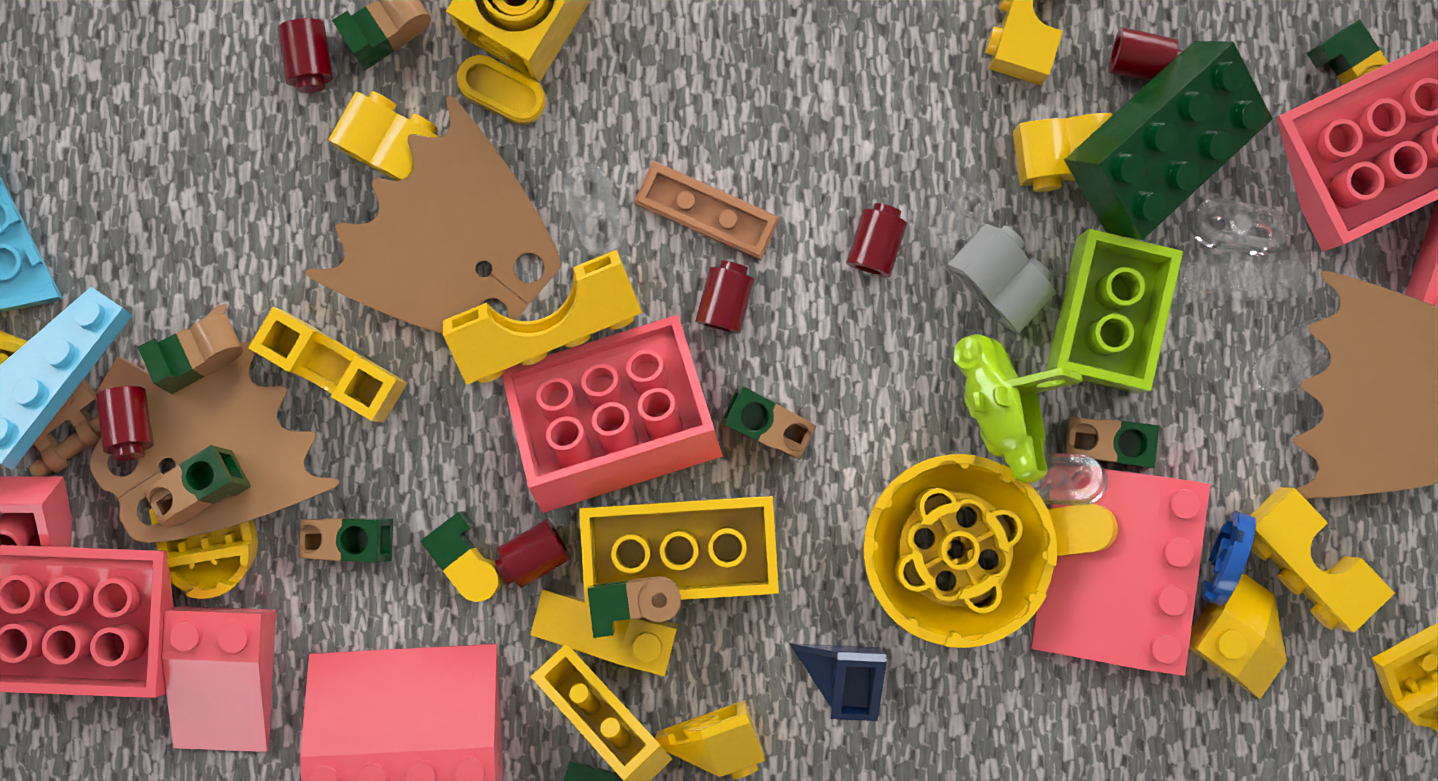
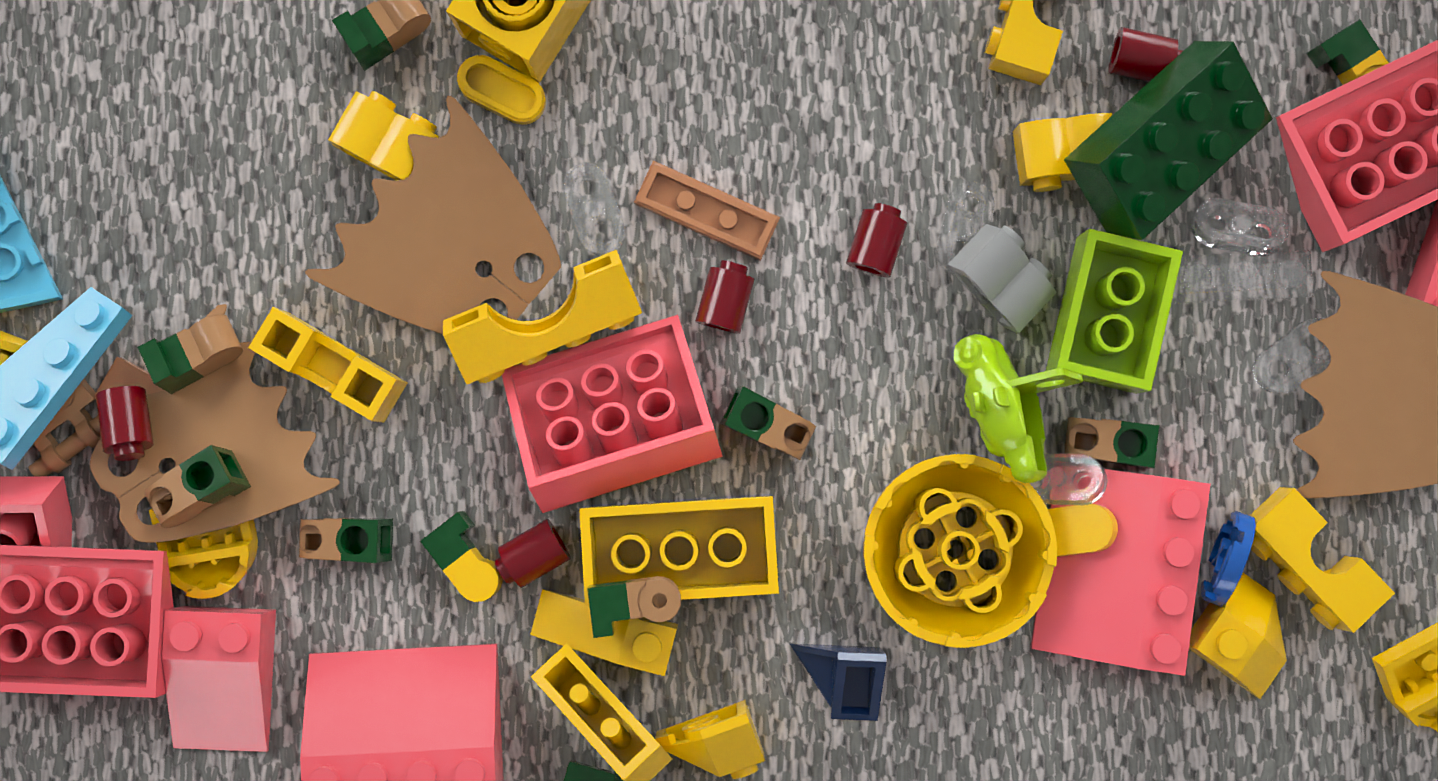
(305, 54): dark red brick -> none

